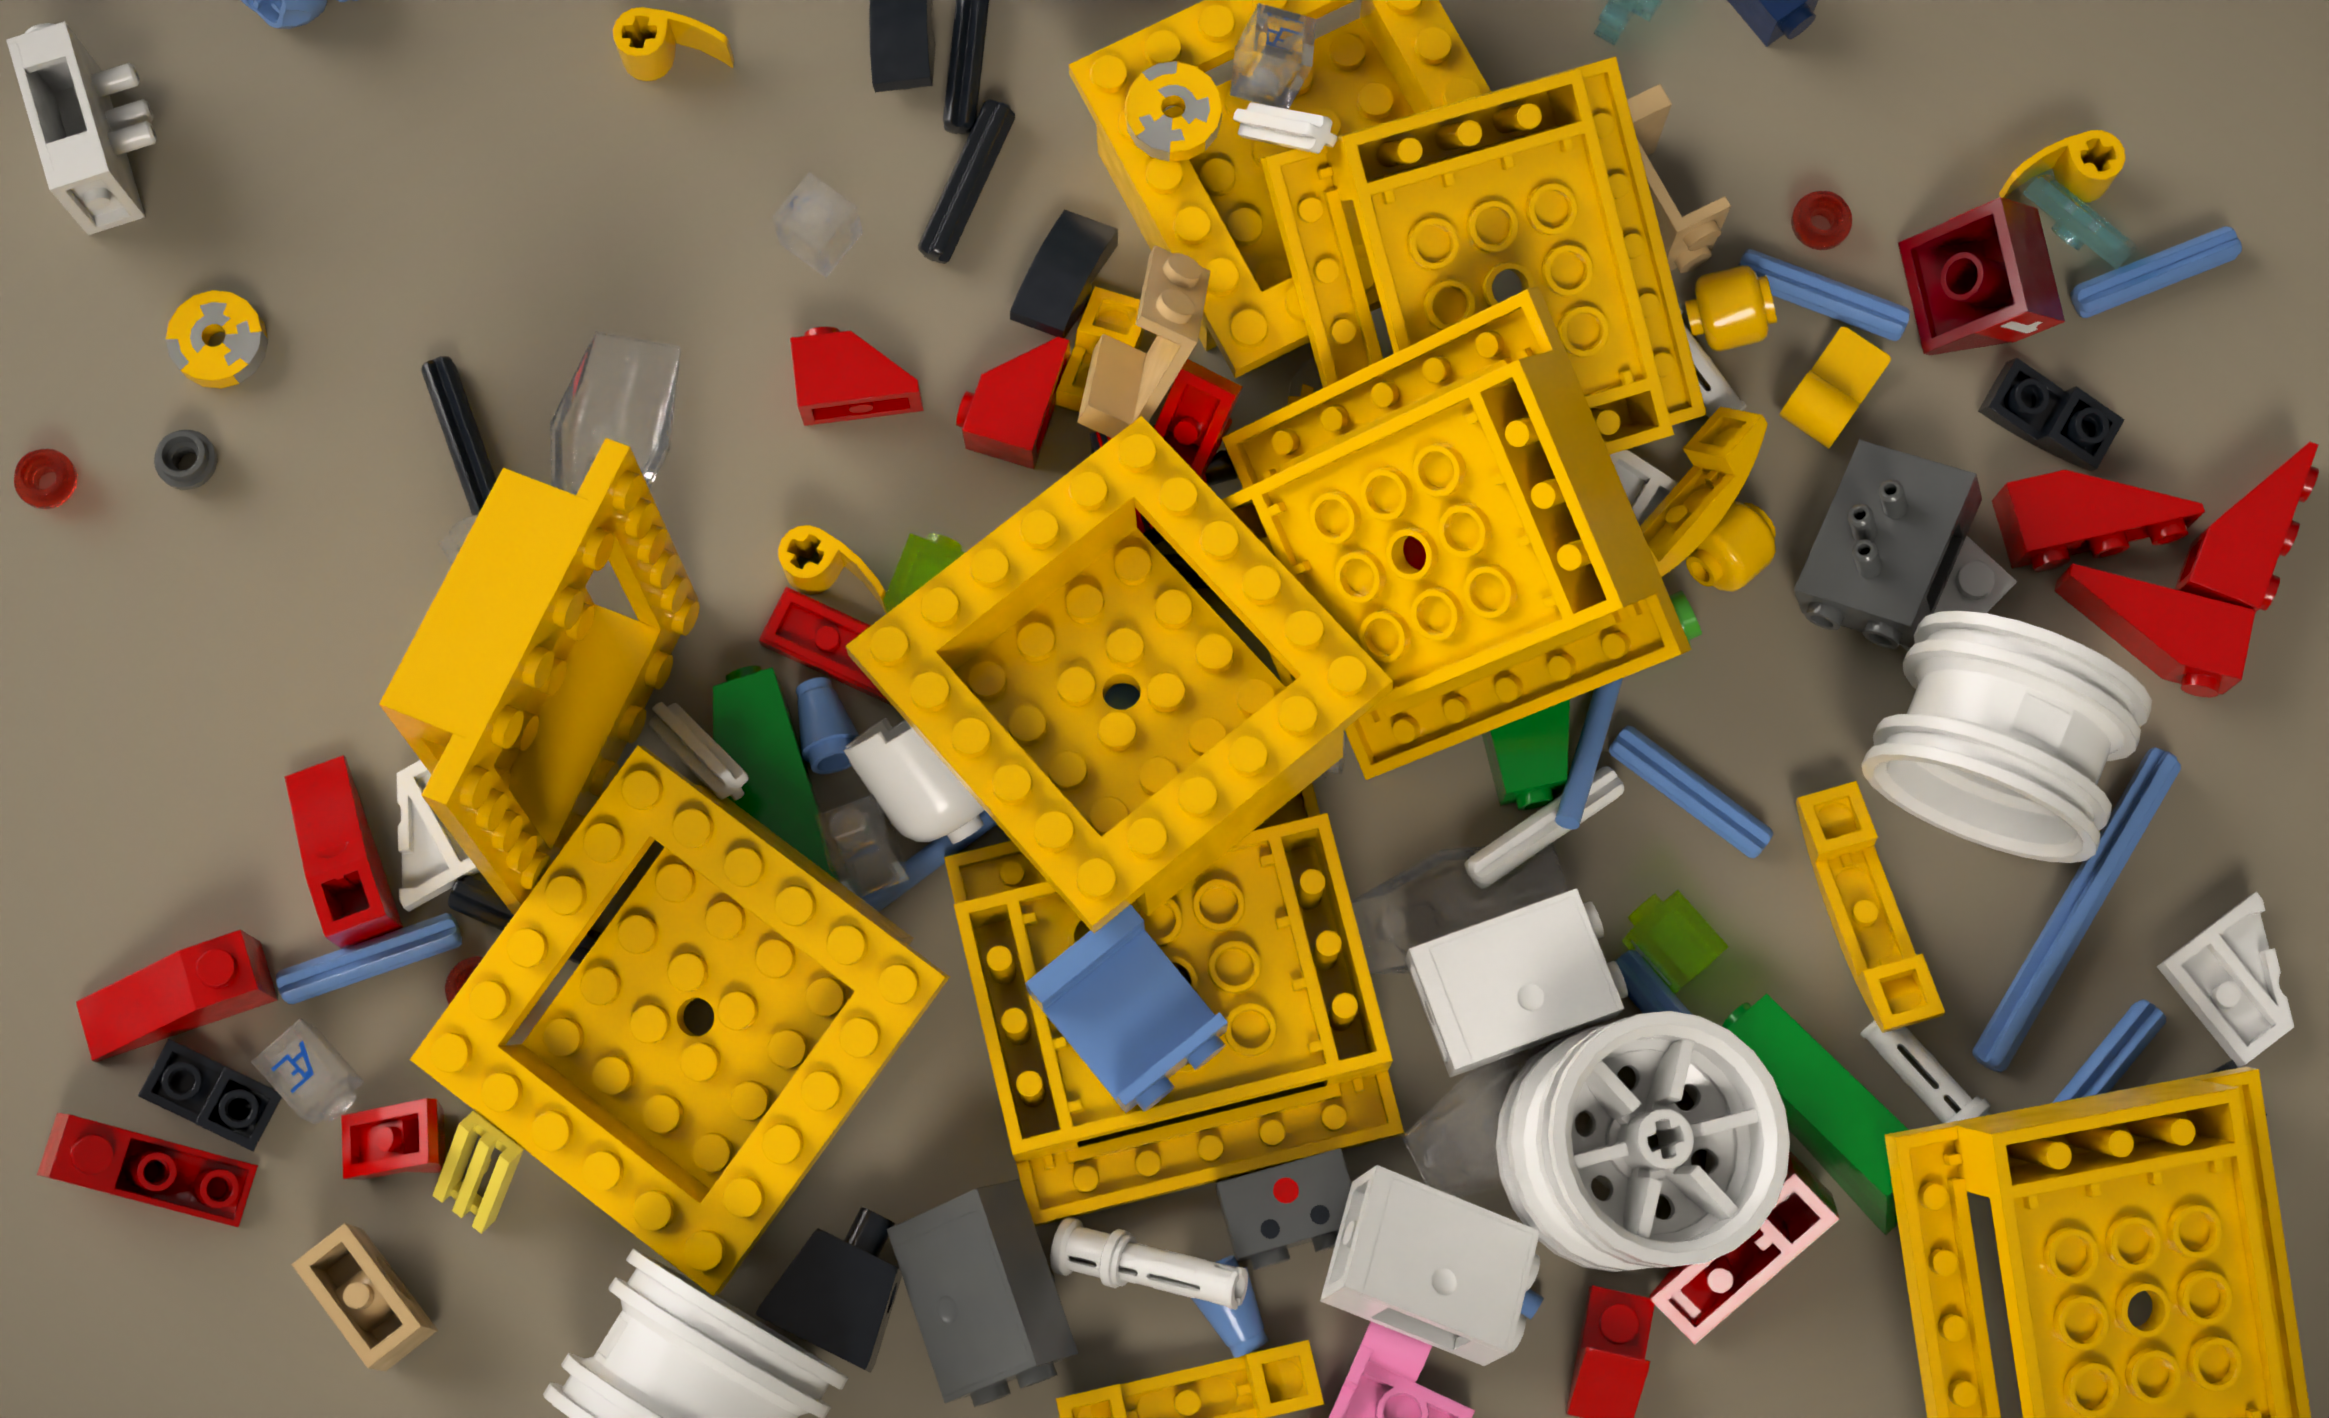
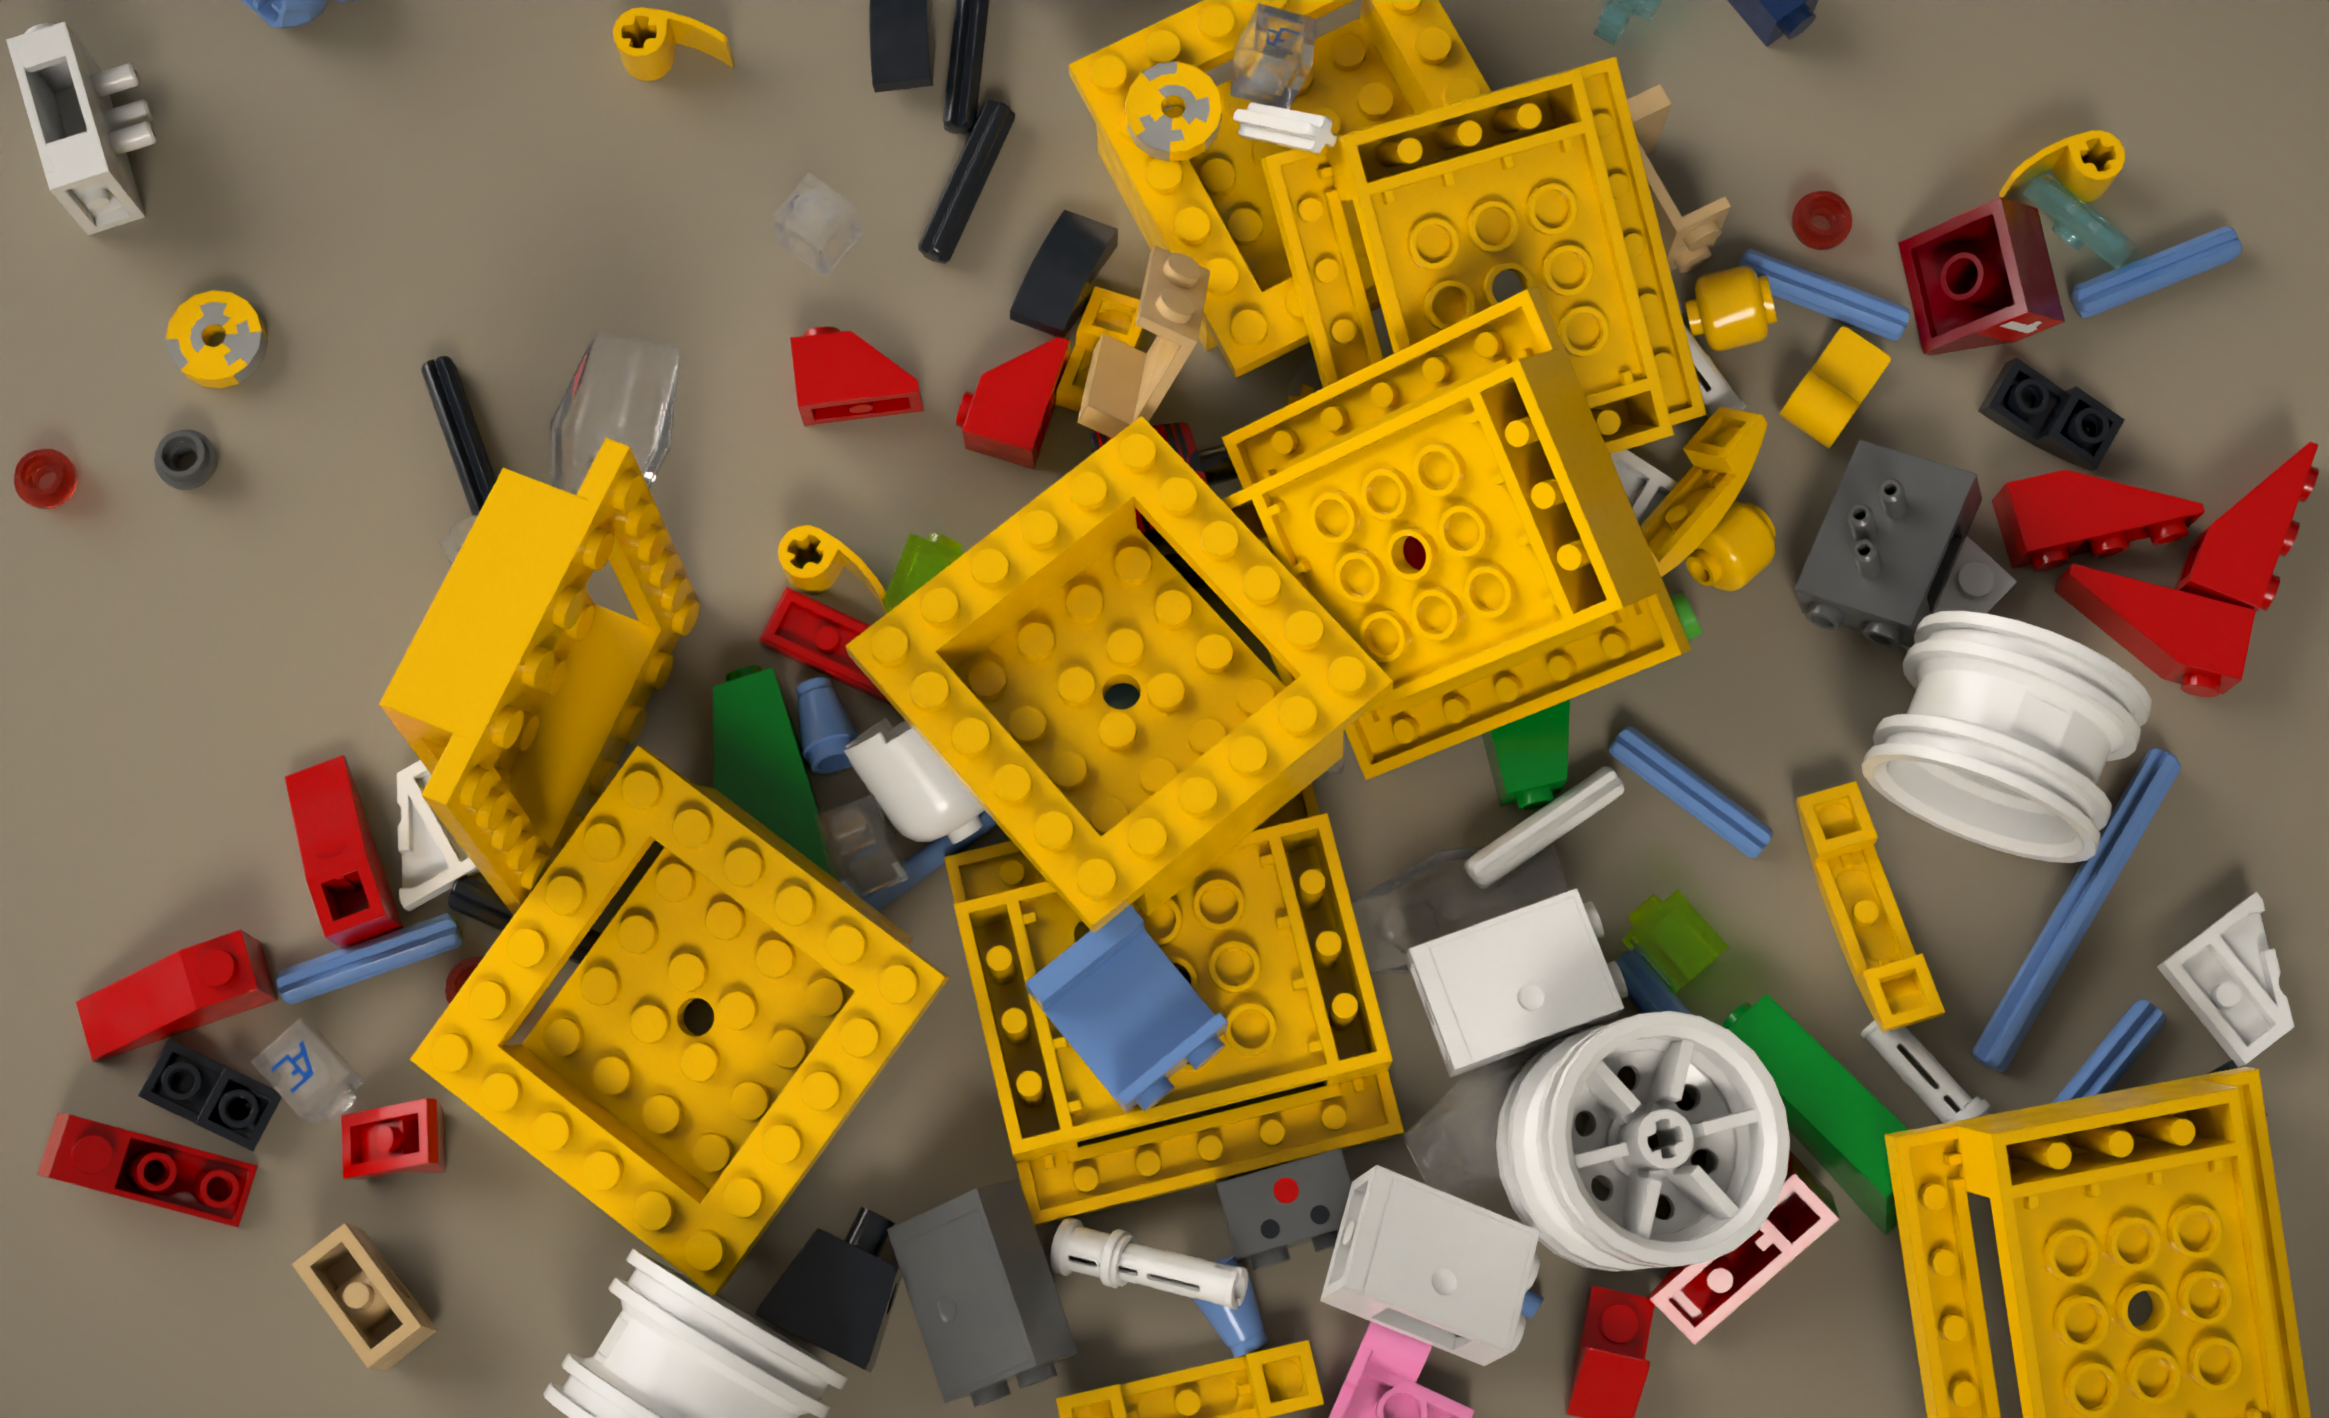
(465, 1192): light yellow tile -> none
(698, 751): white axle -> none
(1197, 414): red slope -> none
(1587, 755): medium blue bar -> none

